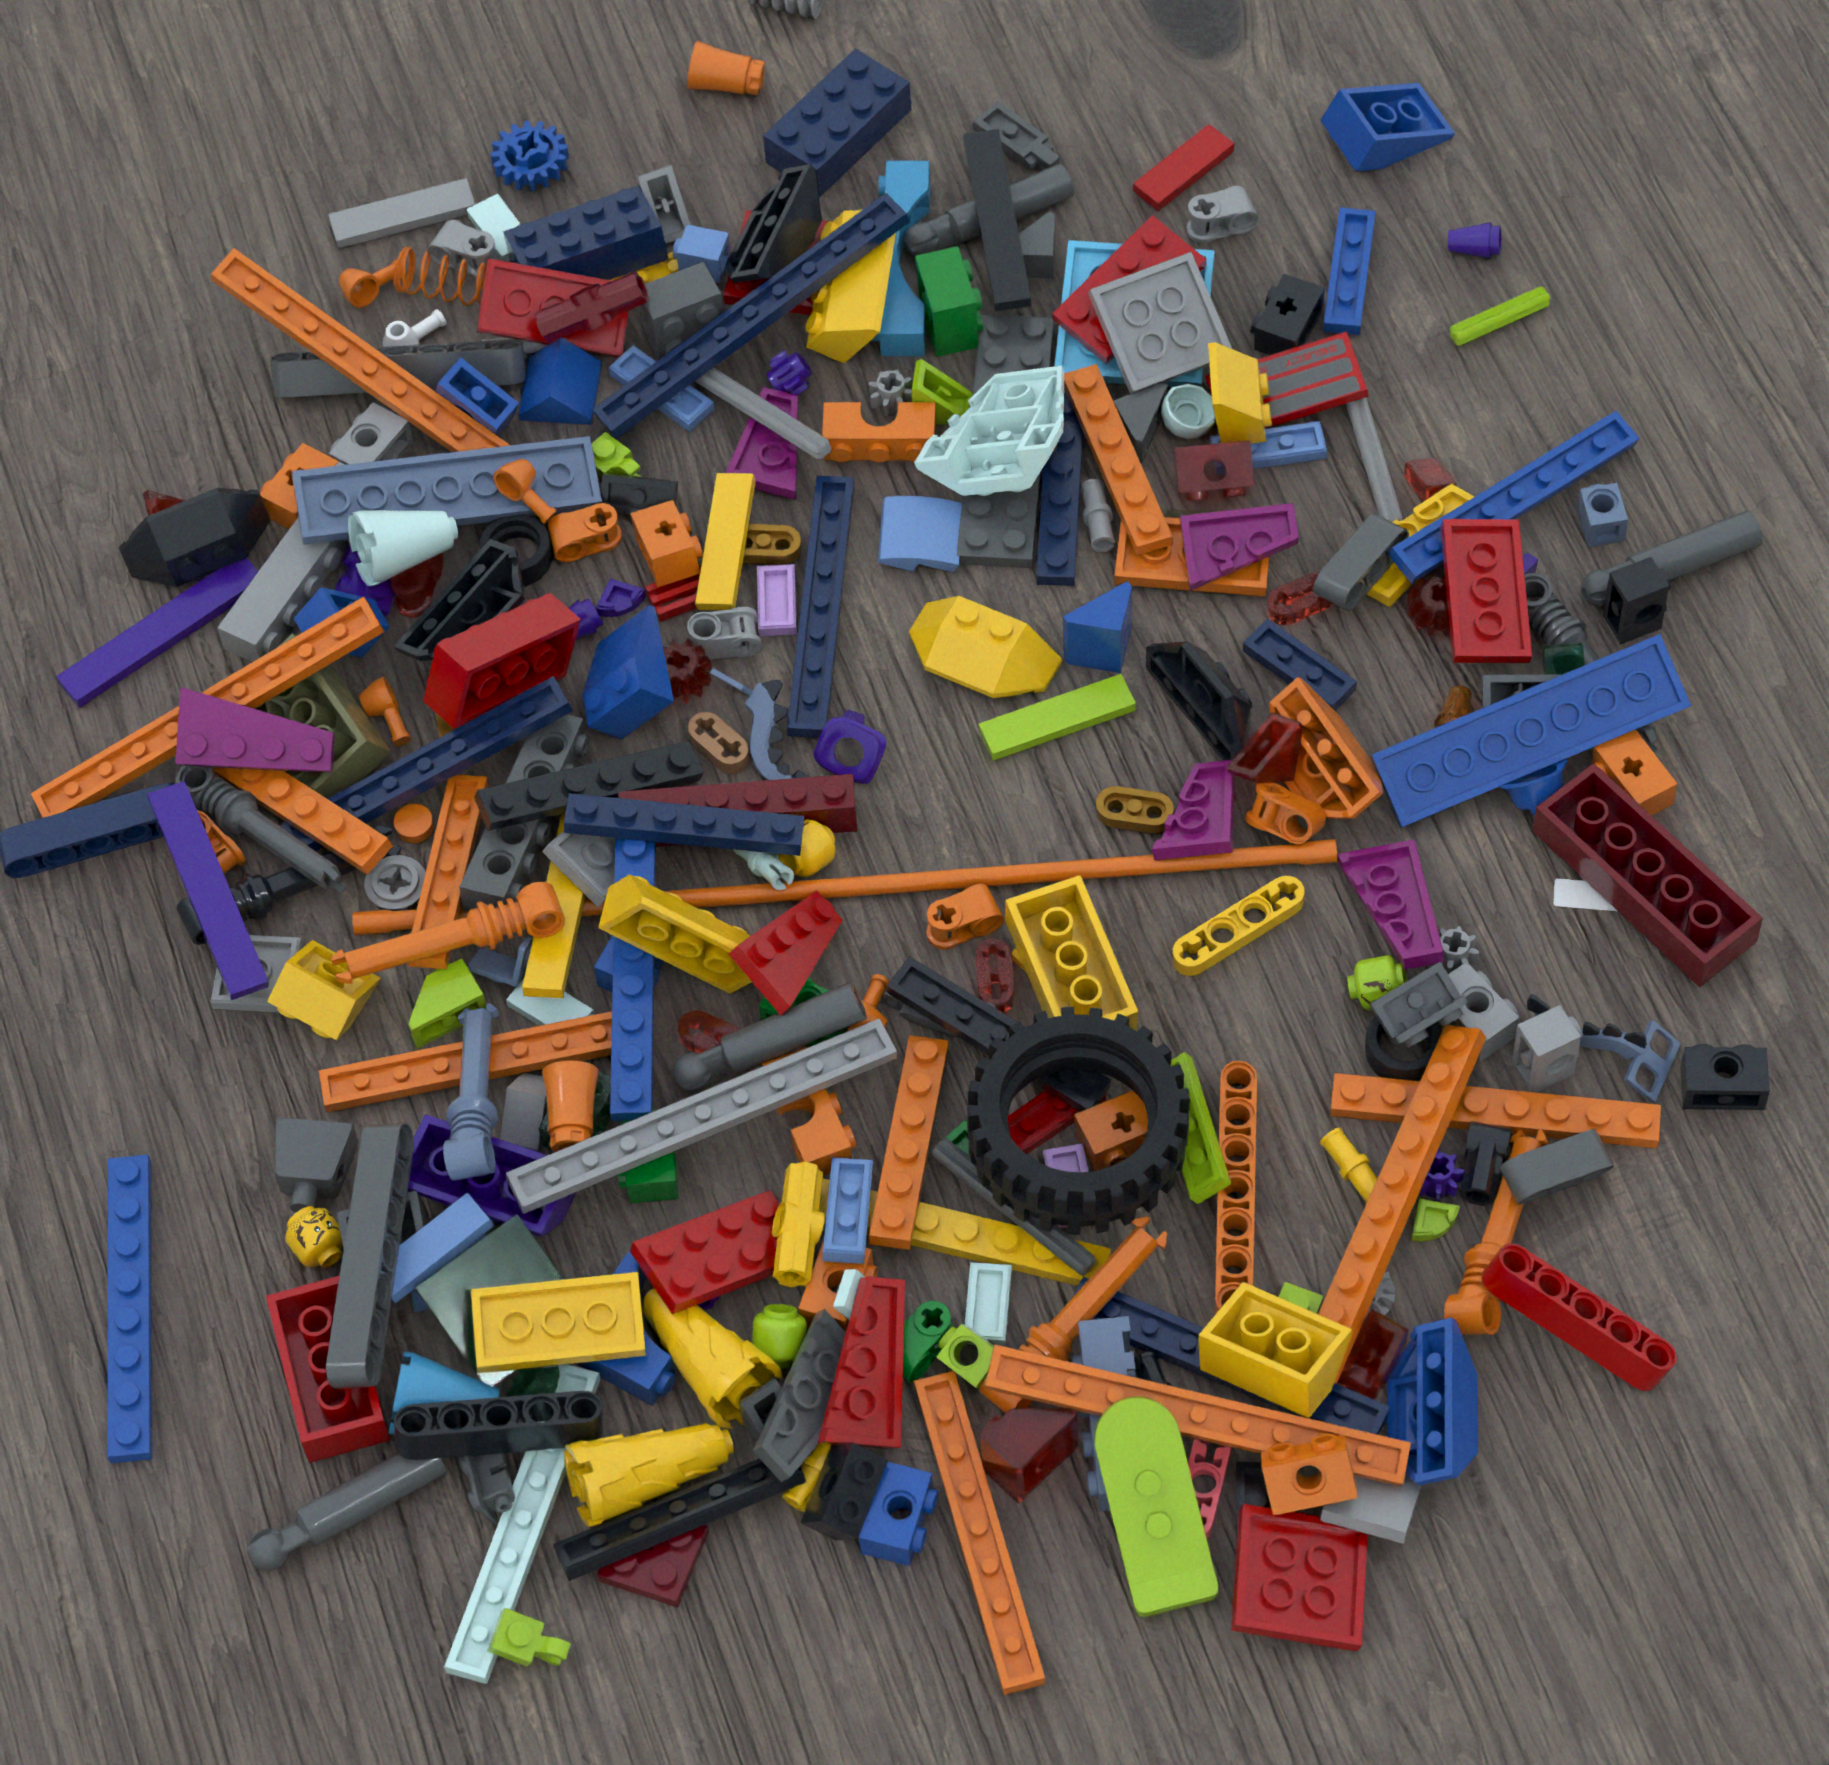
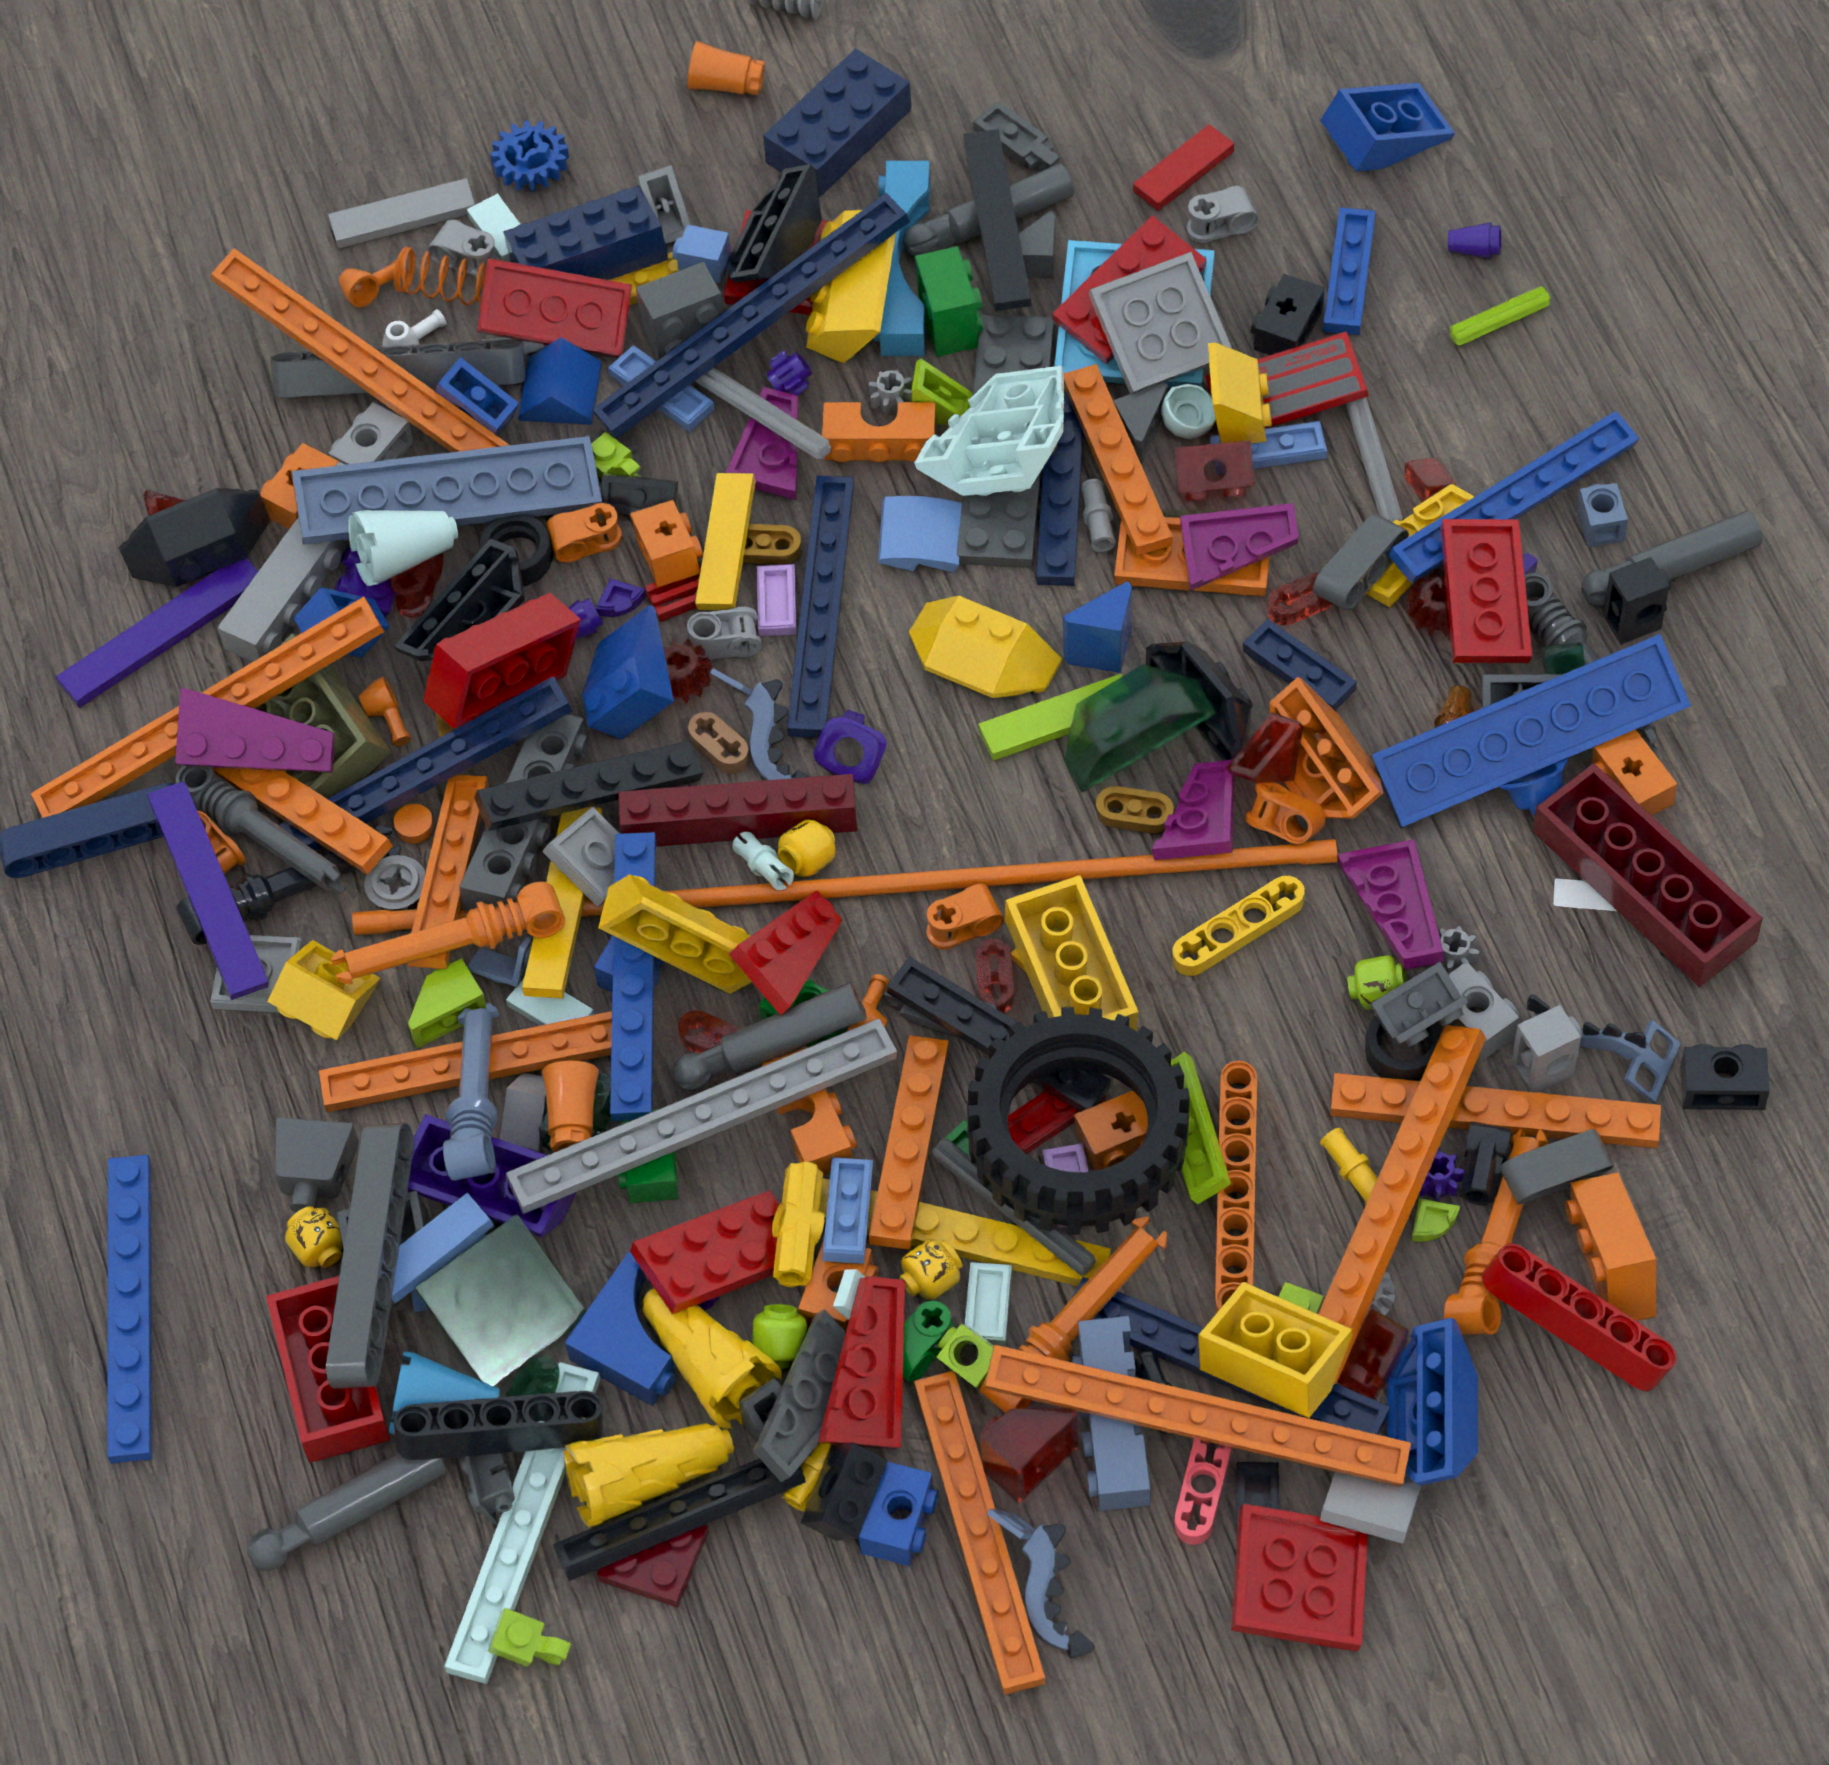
(515, 483): orange bar -> none
(558, 1322): yellow plate -> none
(592, 307): dark red piece -> none
(684, 824): dark blue plate -> none
(930, 1269): none -> yellow head
(1042, 1582): none -> sand blue piece
(1131, 721): none -> clear green wedge
(1154, 1507): lime piece -> none
(1293, 1492): orange brick -> none
(1614, 1244): none -> orange wedge

